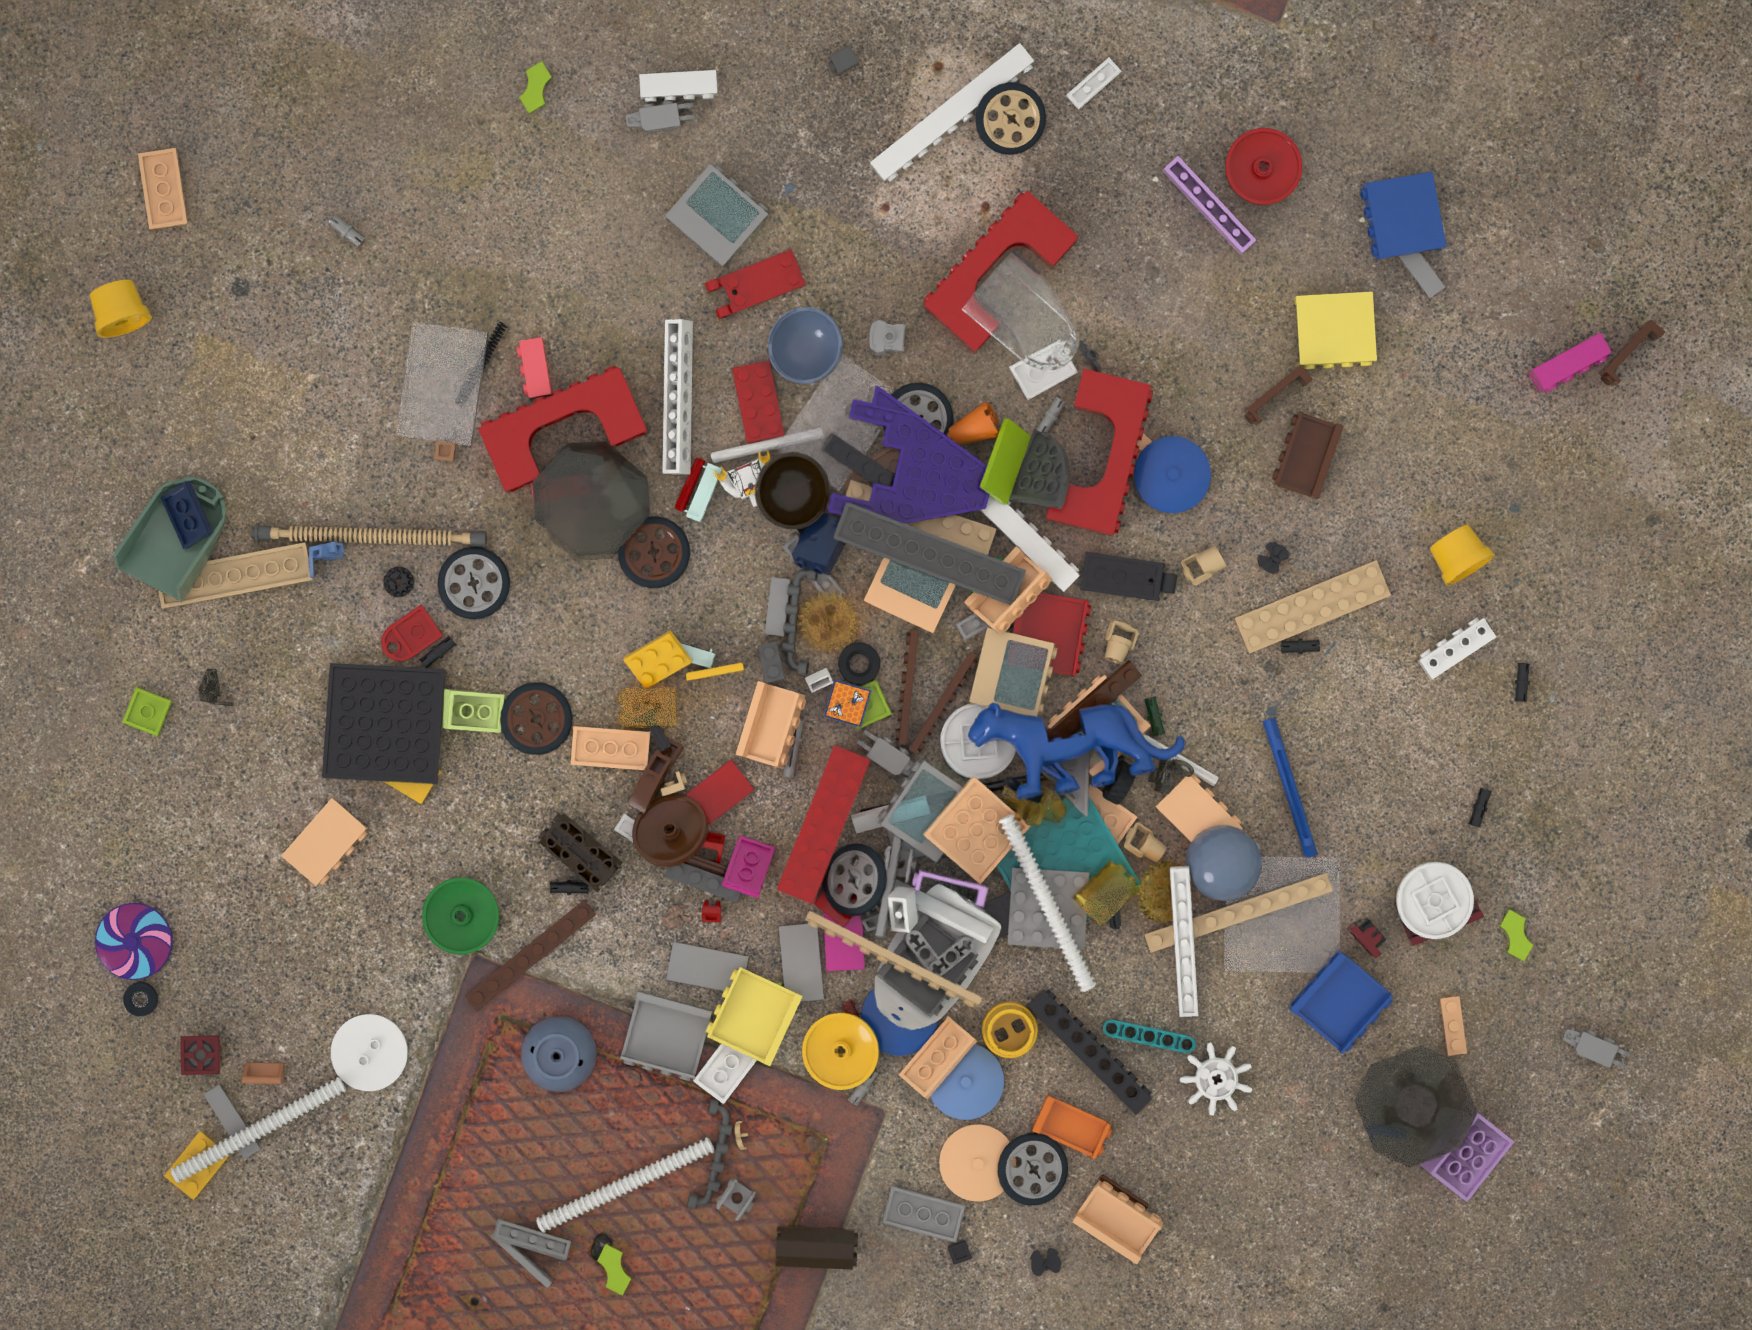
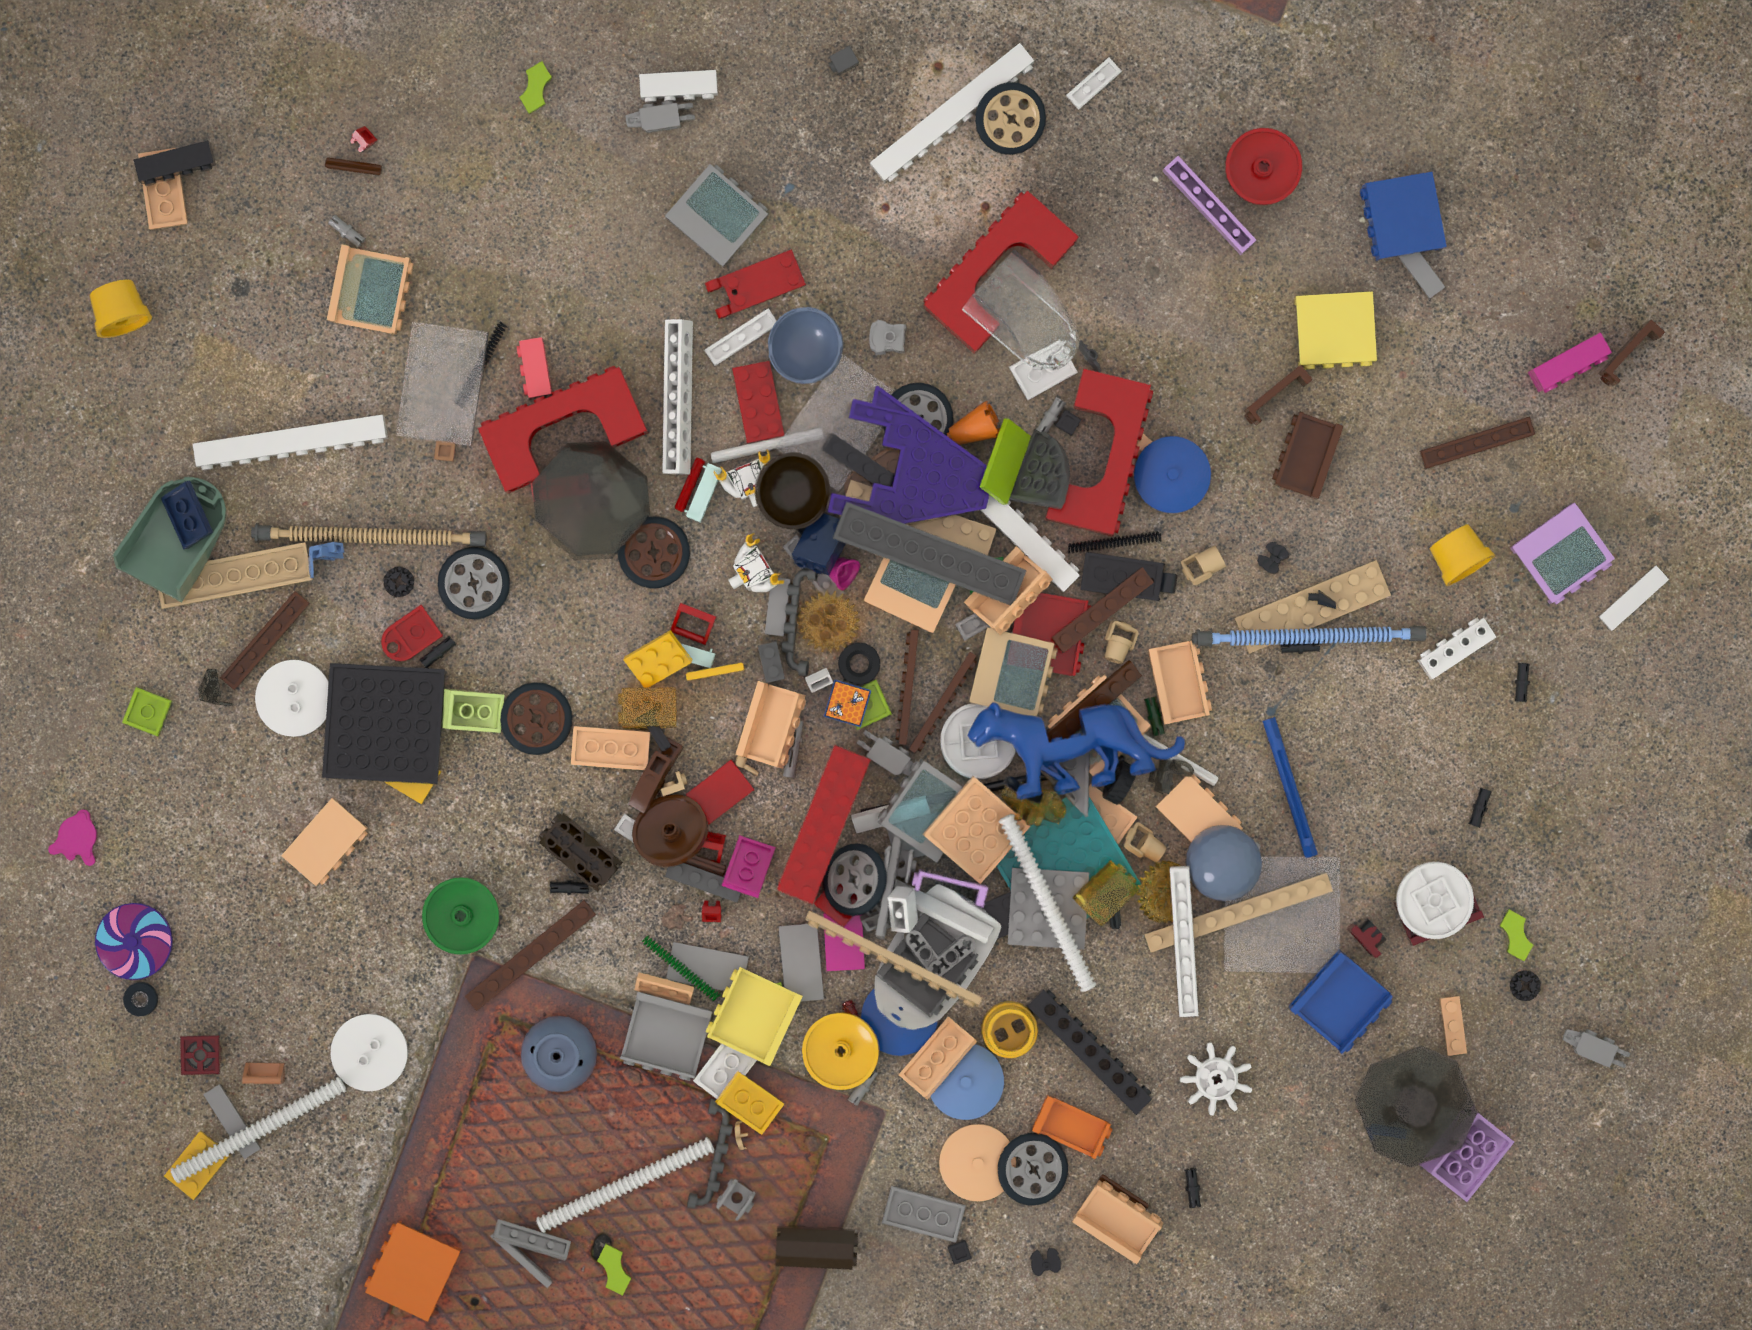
(76, 837): none -> dark pink tile
(175, 162): none -> black brick
(265, 640): none -> reddish brown plate
(289, 441): none -> white brick
(292, 698): none -> white plate
(353, 166): none -> reddish brown axle
(364, 138): none -> red tile
(369, 290): none -> clear light blue panel
(412, 1271): none -> orange panel
(664, 988): none -> light nougat plate
(680, 968): none -> green piece
(696, 613): none -> red tile
(741, 337): none -> white tile
(741, 762): none -> tan hand
(749, 1102): none -> yellow plate
(753, 569): none -> torso
(844, 572): none -> dark pink helmet
(1068, 422): none -> black tile
(1102, 609): none -> reddish brown plate
(1114, 541): none -> black piece
(1138, 1037): teal beam -> none
(1179, 682): none -> light nougat panel
(1192, 1187): none -> black pin
(1315, 635): none -> light blue hose
(1322, 599): none -> black bar
(1477, 442): none -> reddish brown tile
(1525, 995): none -> black gear
(1563, 553): none -> panel
(1633, 598): none -> white tile

